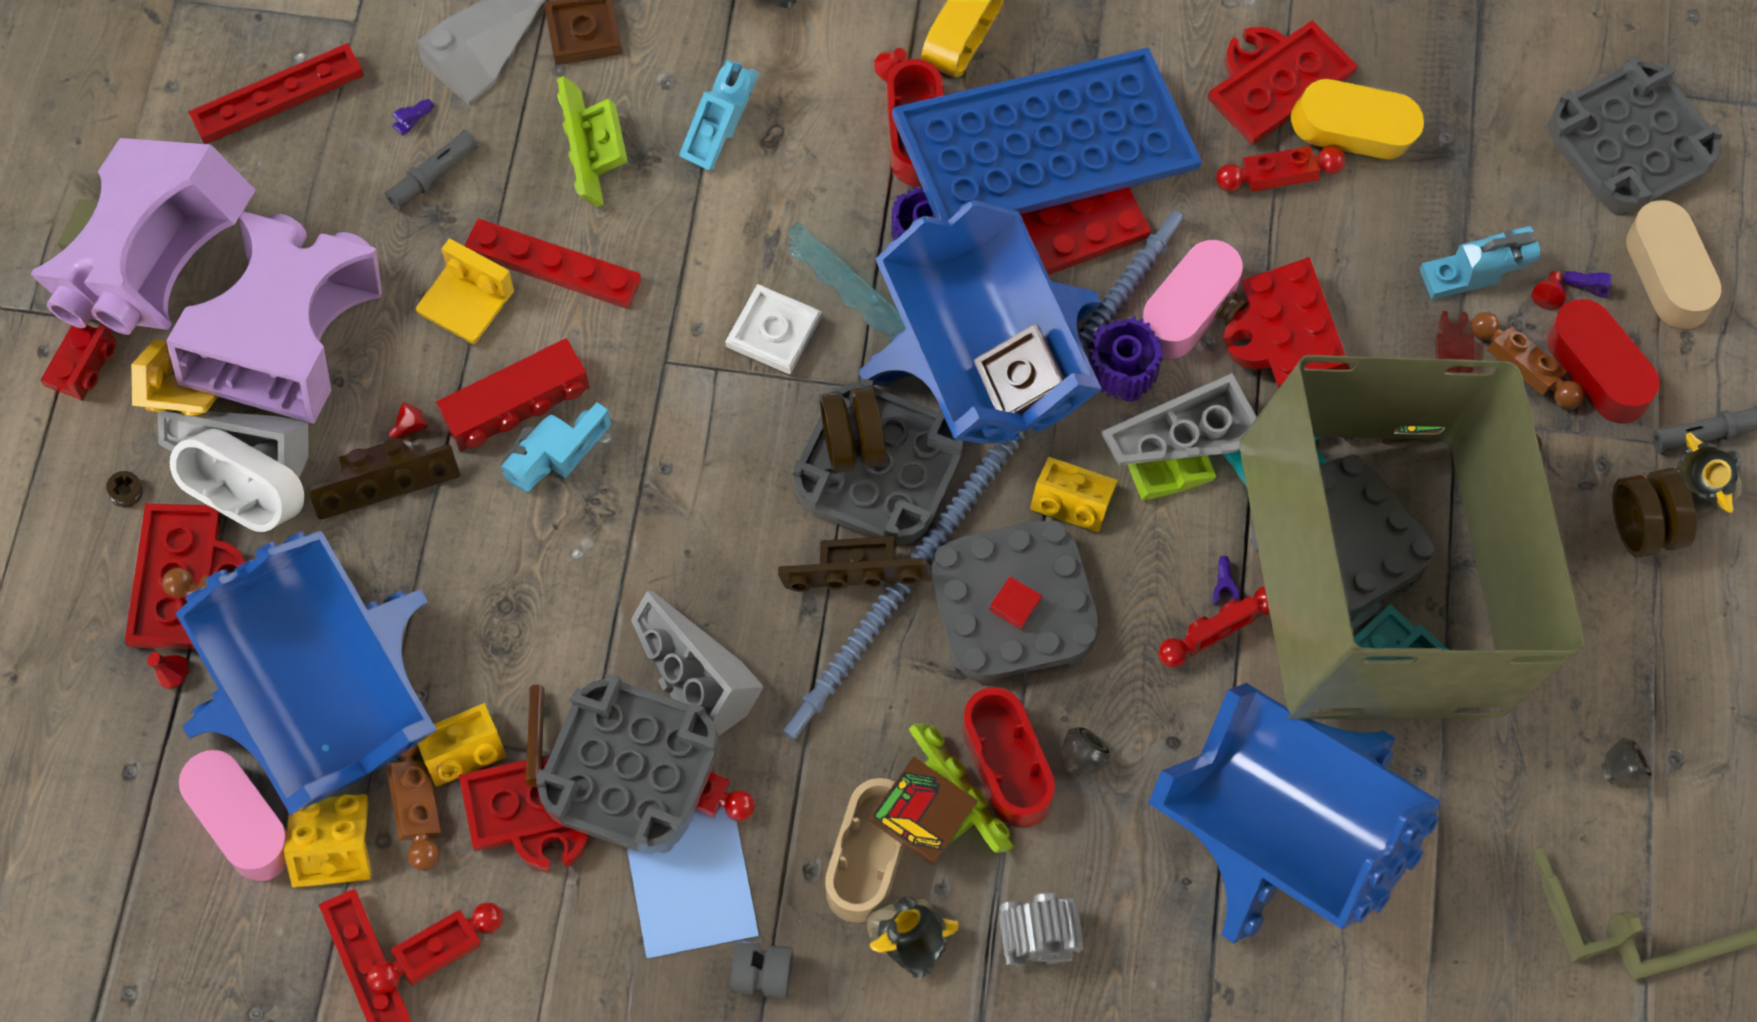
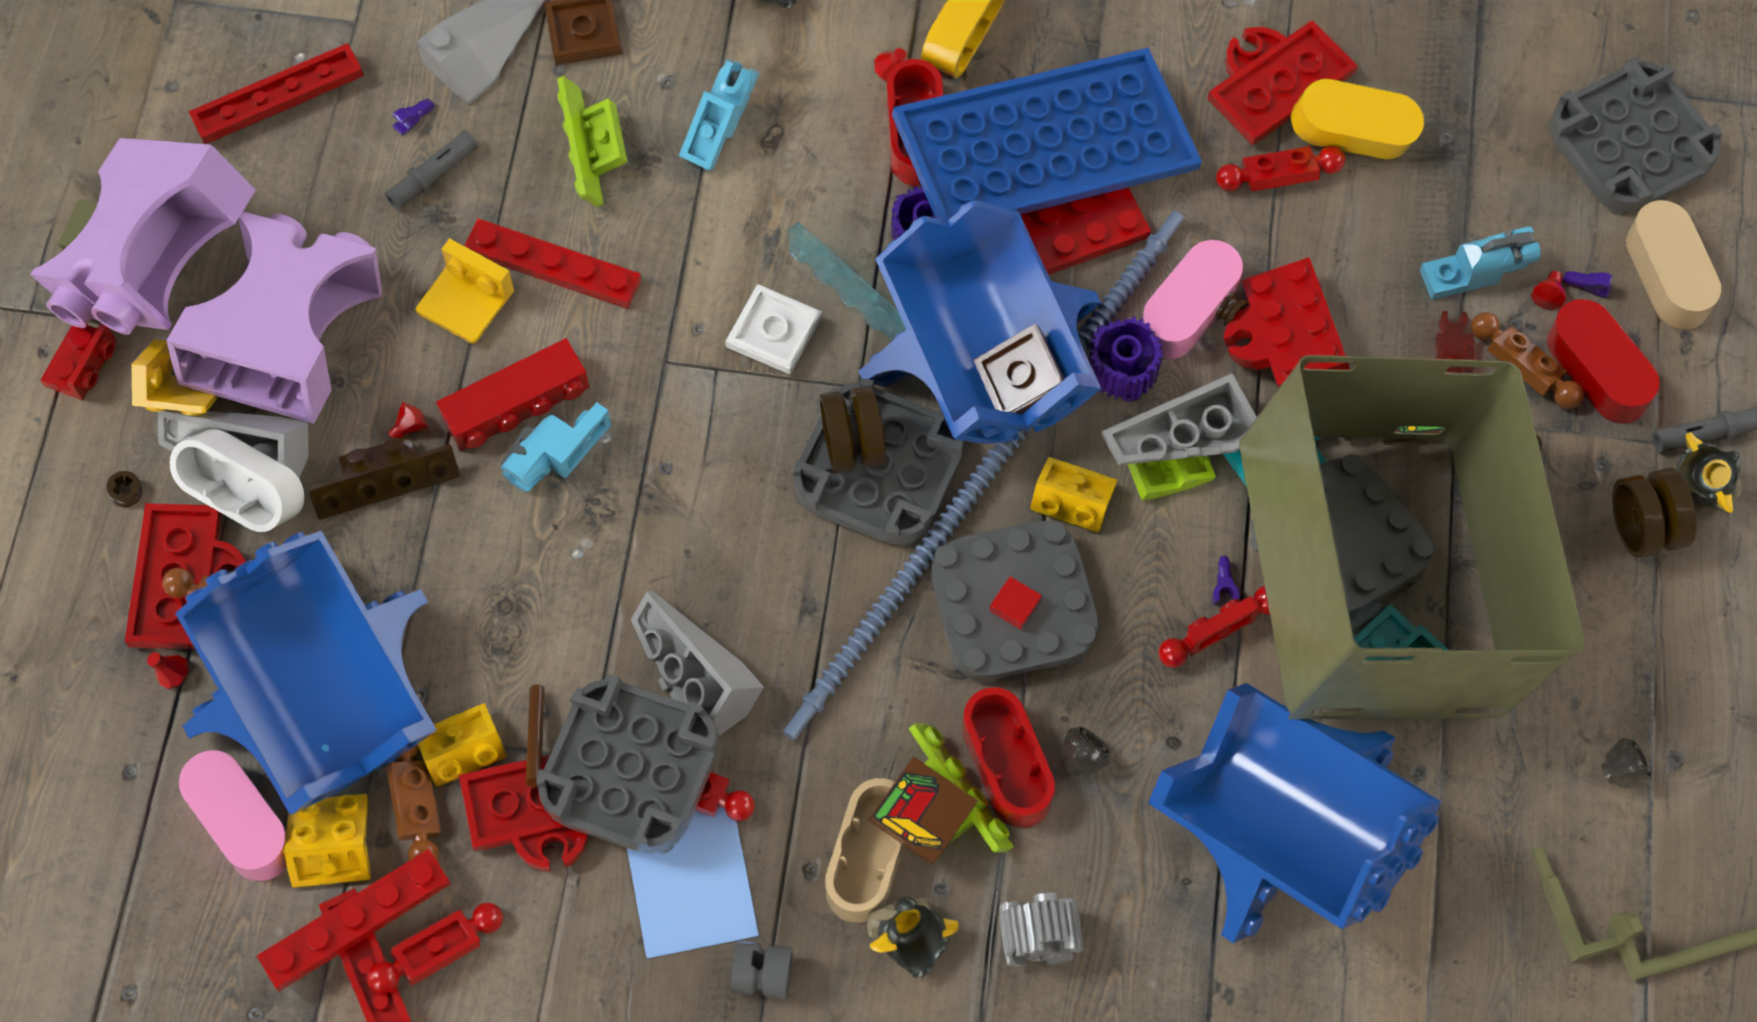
(353, 920): none -> red plate
(855, 562): dark brown bracket -> none

